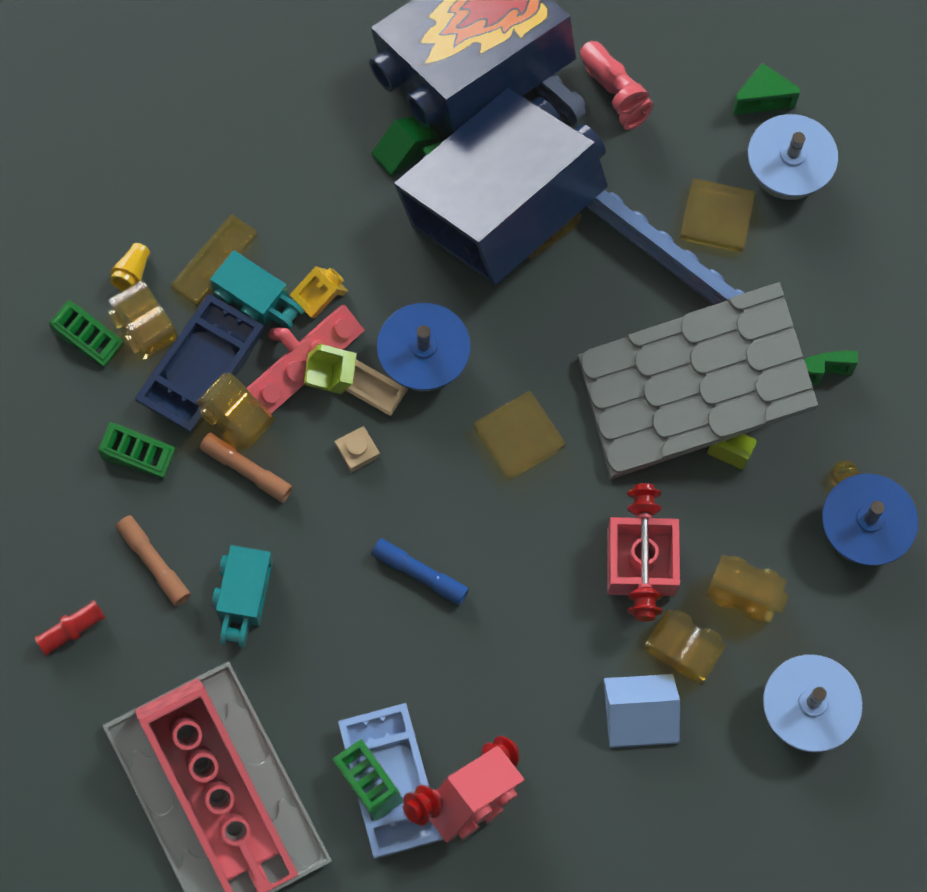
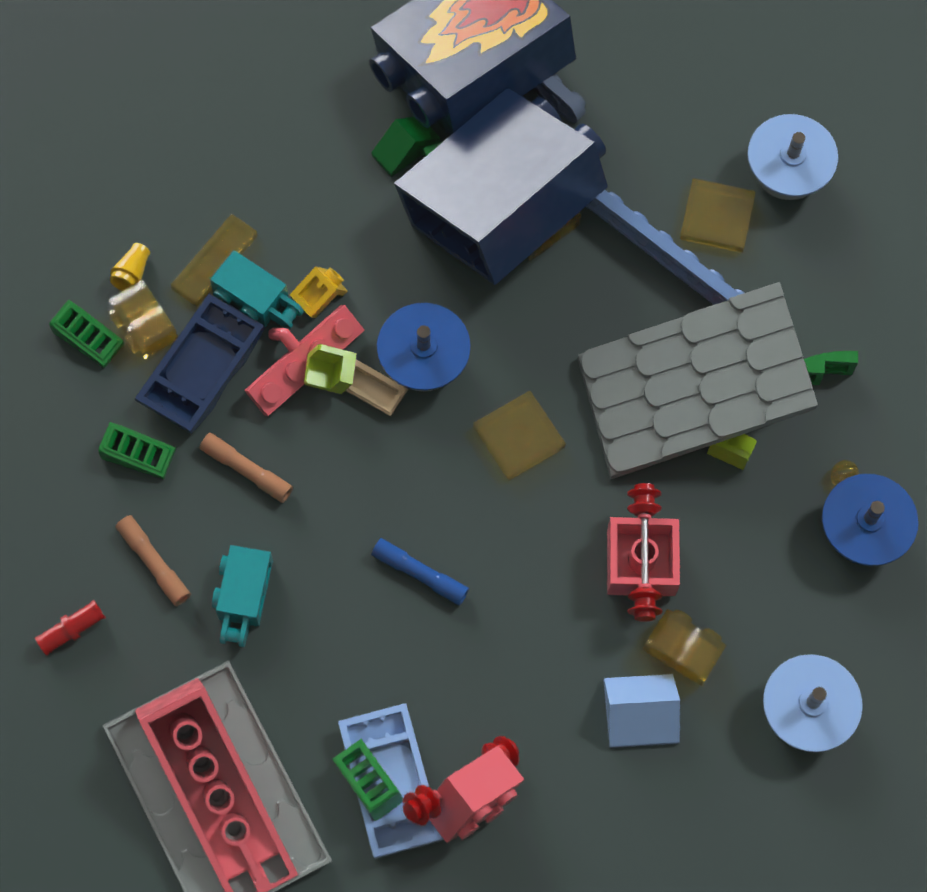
(235, 411): clear yellow brick -> none
(357, 449): tan plate -> none
(630, 98): coral piece -> none
(747, 589): clear yellow brick -> none
(766, 92): green slope -> none

